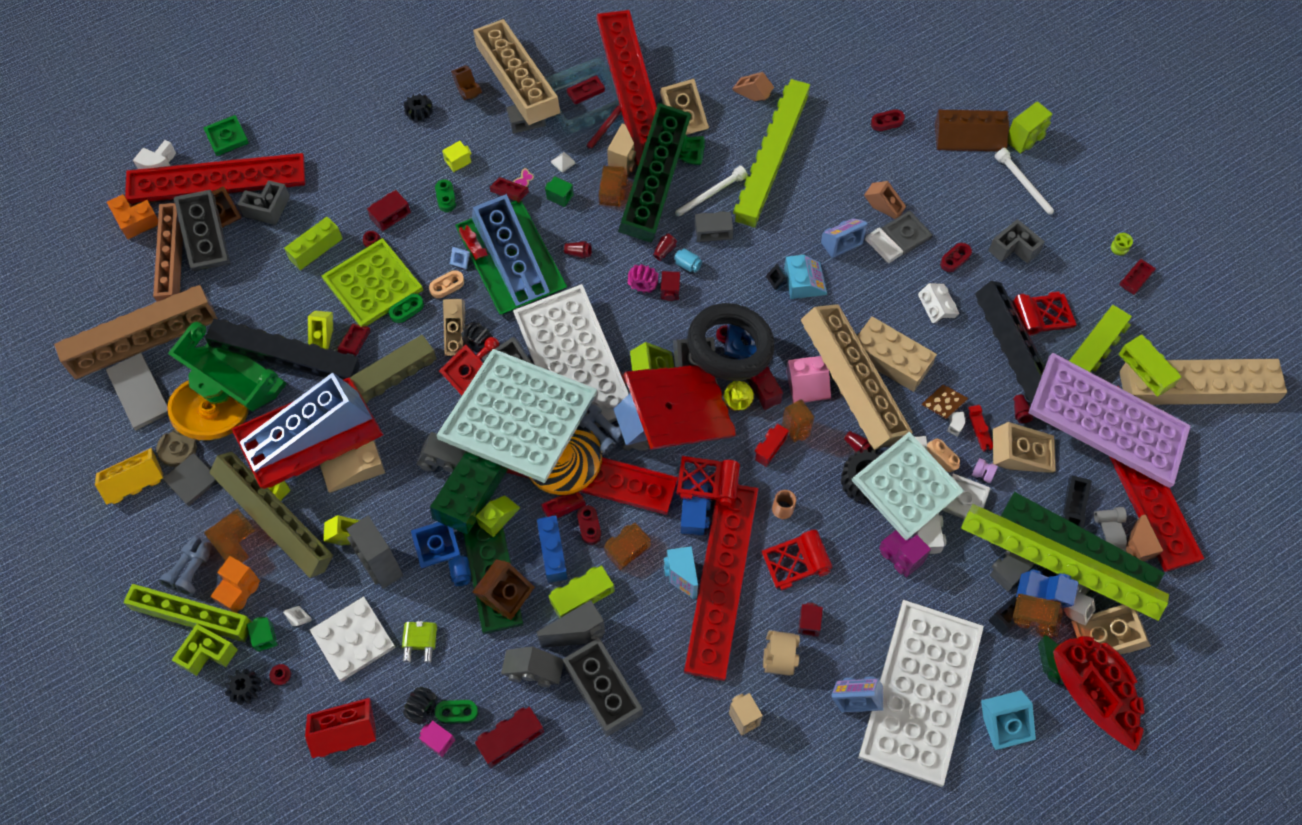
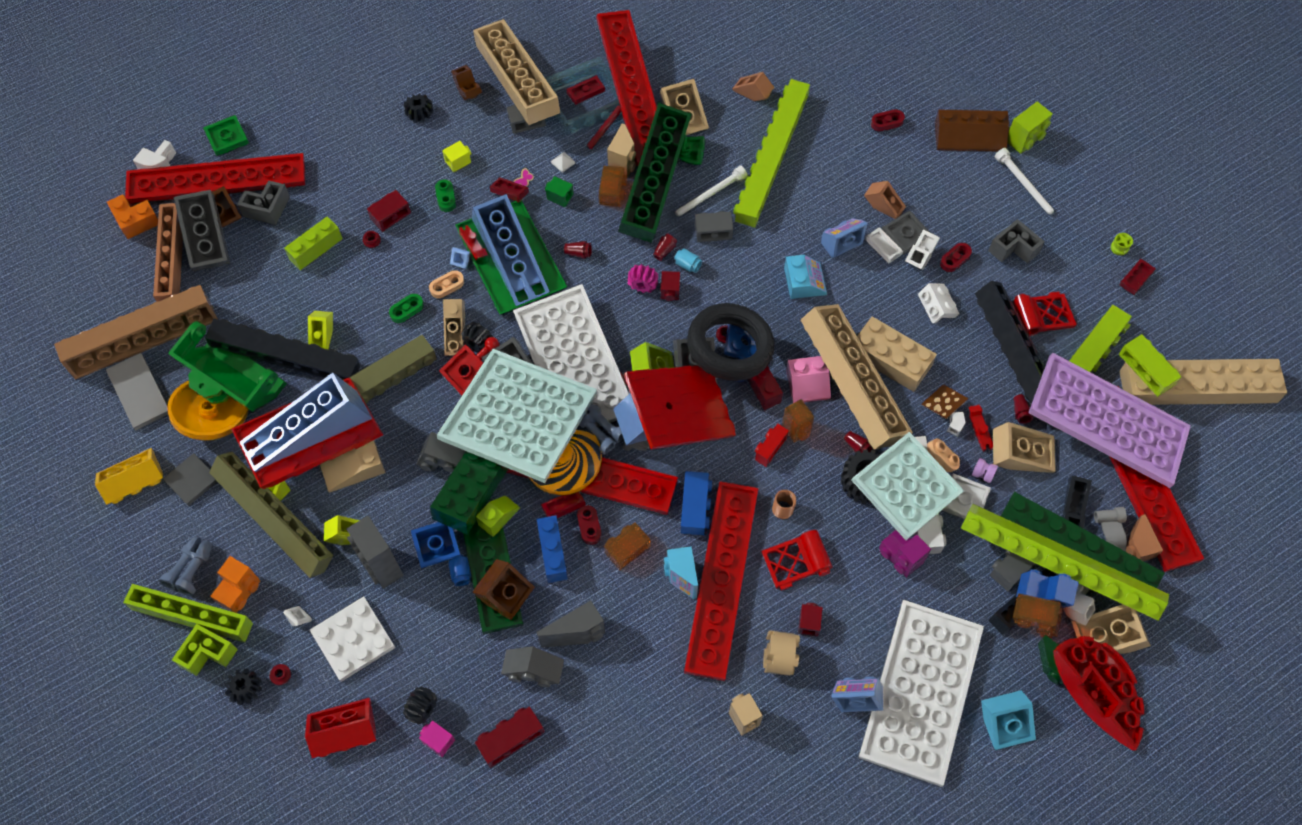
(175, 448): dark tan tile -> none
(228, 533): clear orange brick -> none
(262, 634): green brick -> none
(354, 339): dark red plate -> none
(371, 282): lime plate -> none
(419, 637): lime piece -> none
(457, 710): green plate -> none
(592, 587): lime brick -> none
(603, 687): dark grey brick -> none
(724, 484): red piece -> none
(738, 395): neon yellow piece -> none
(776, 276): black slope -> none
(922, 250): none -> white brick

